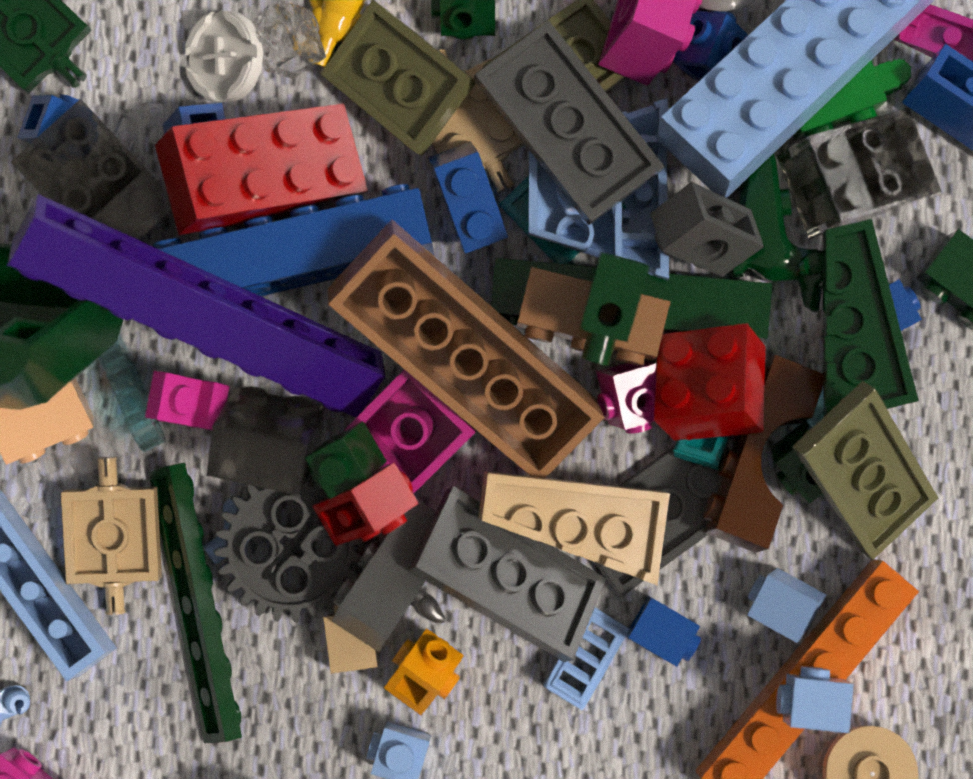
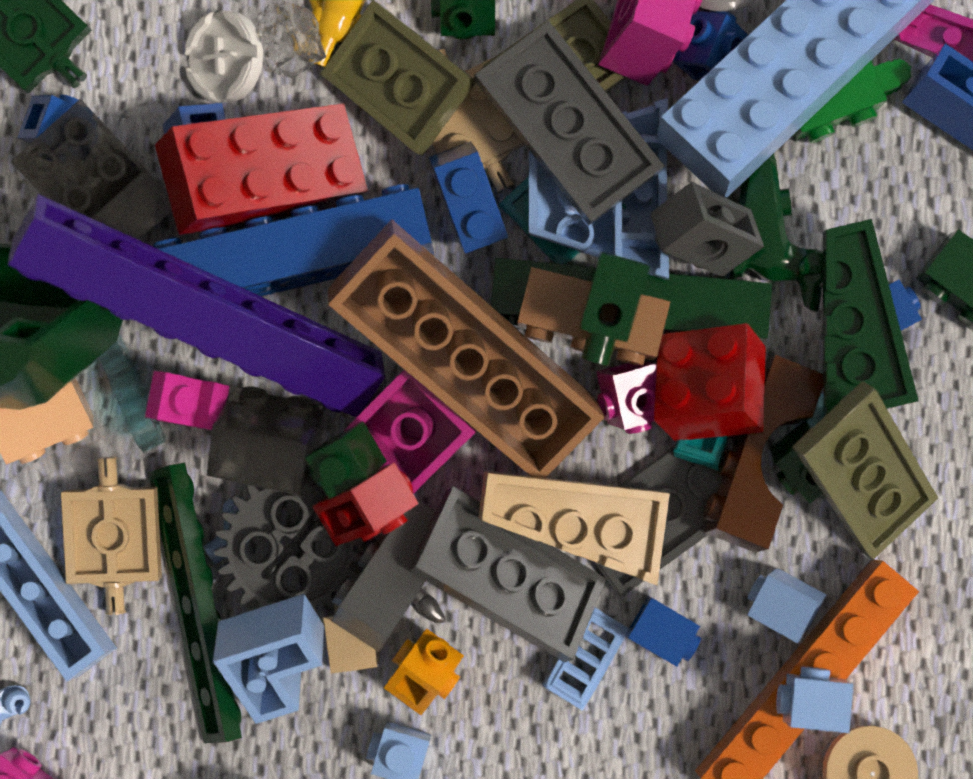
(266, 652): none -> light blue brick
(857, 171): clear smoke slope -> none

